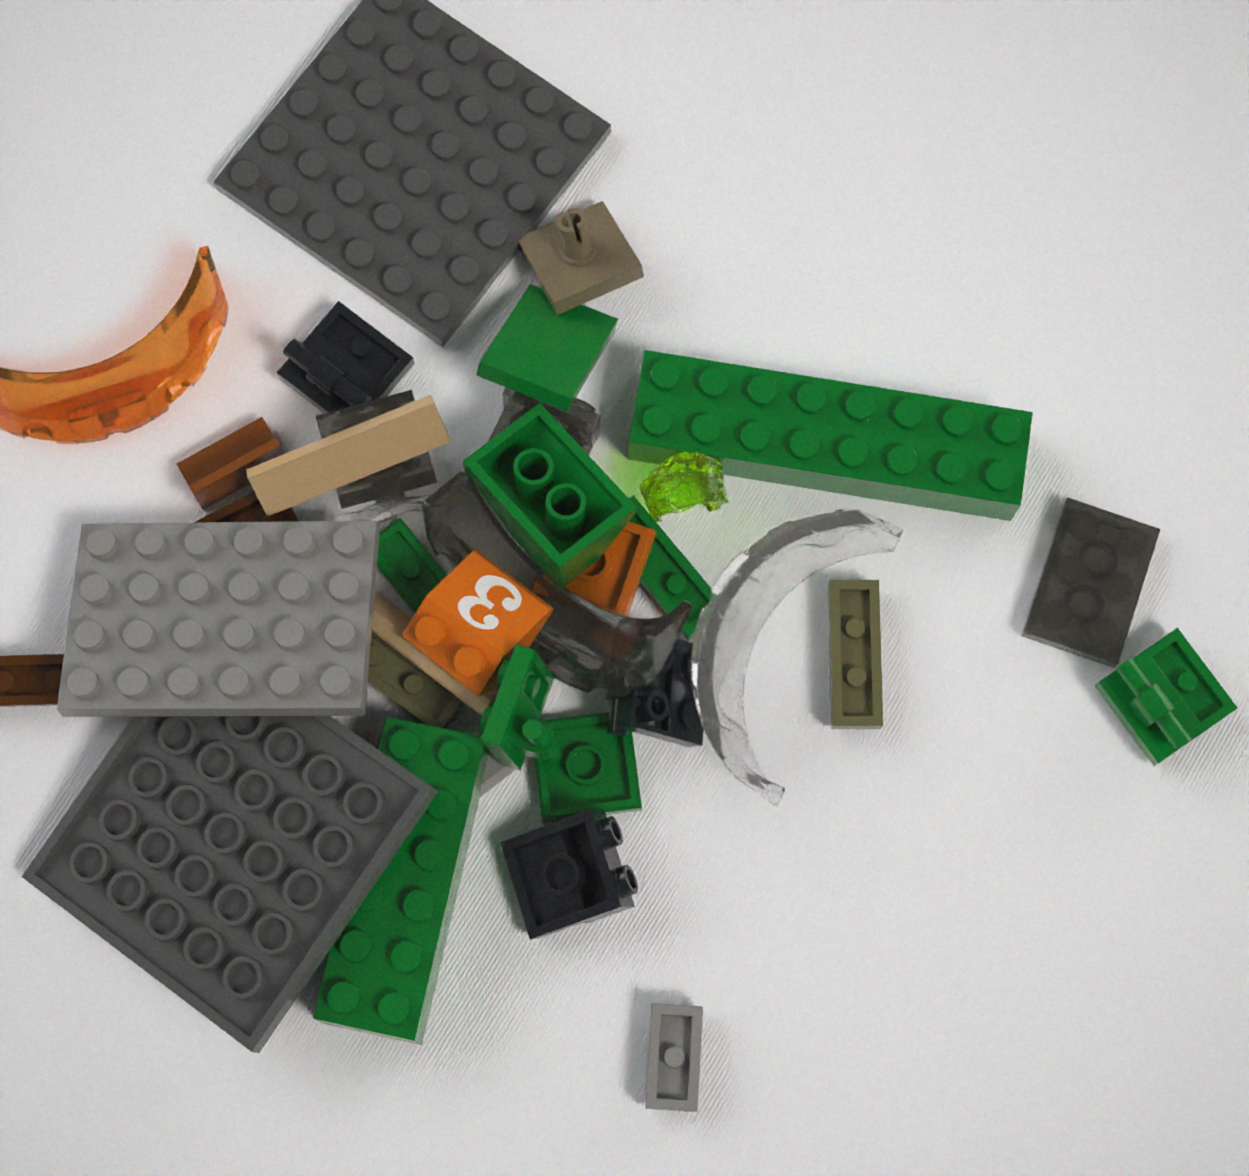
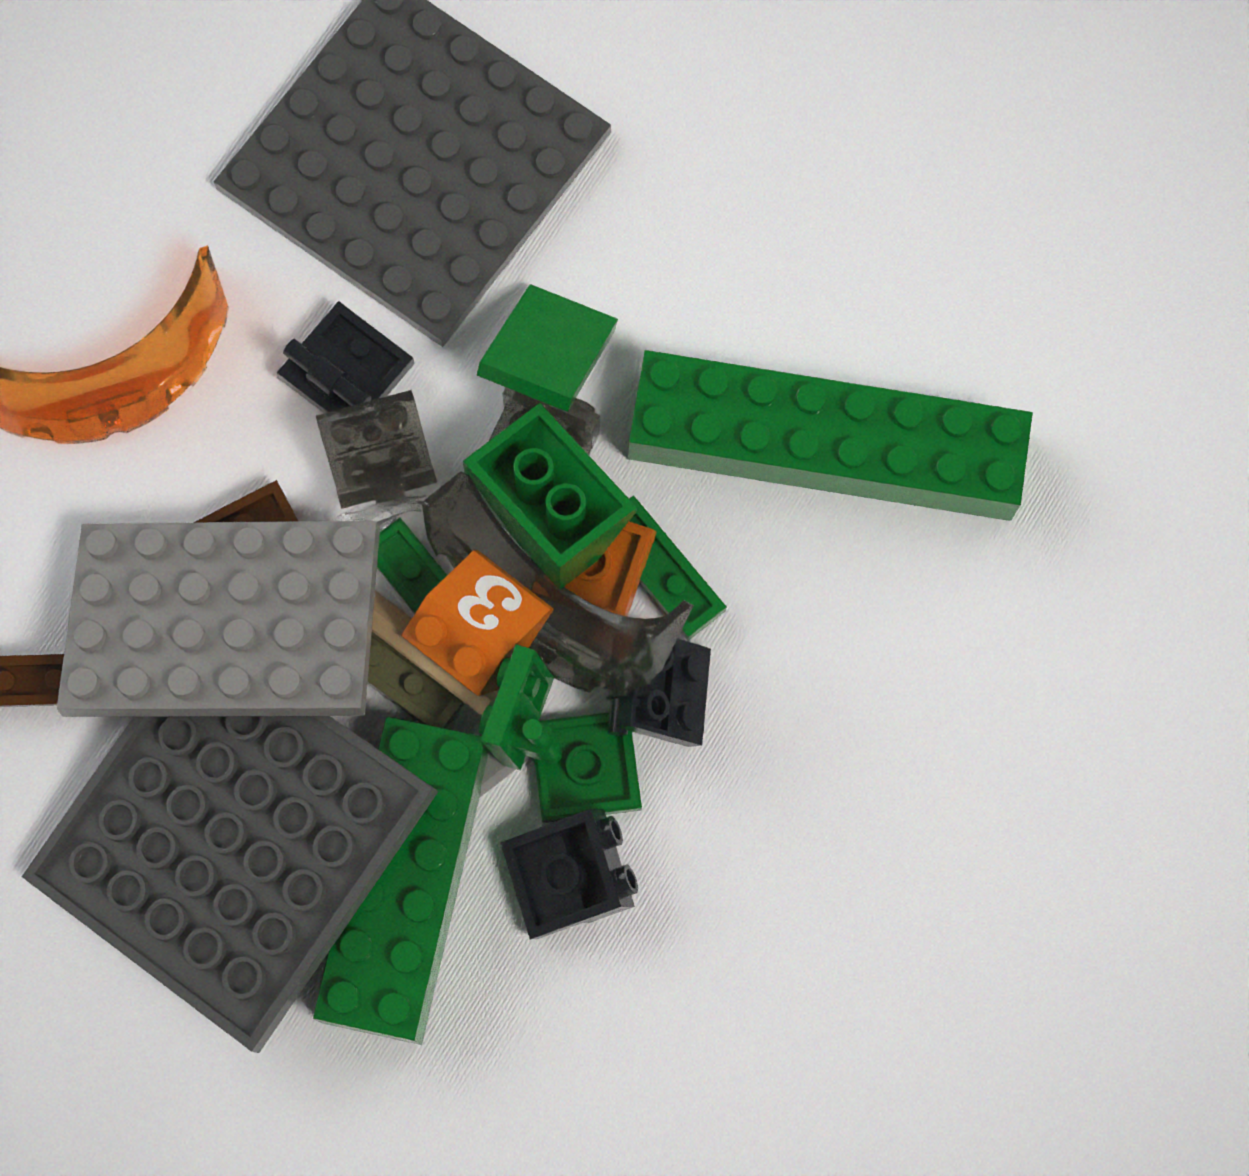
(223, 465): dark orange panel -> none
(348, 455): tan tile -> none
(580, 257): dark tan tile -> none
(674, 1057): light grey plate -> none
(683, 483): clear neon green hair -> none
(741, 605): clear windscreen -> none
(855, 654): olive plate -> none
(1090, 582): clear smoke plate -> none
(1165, 696): green plate -> none

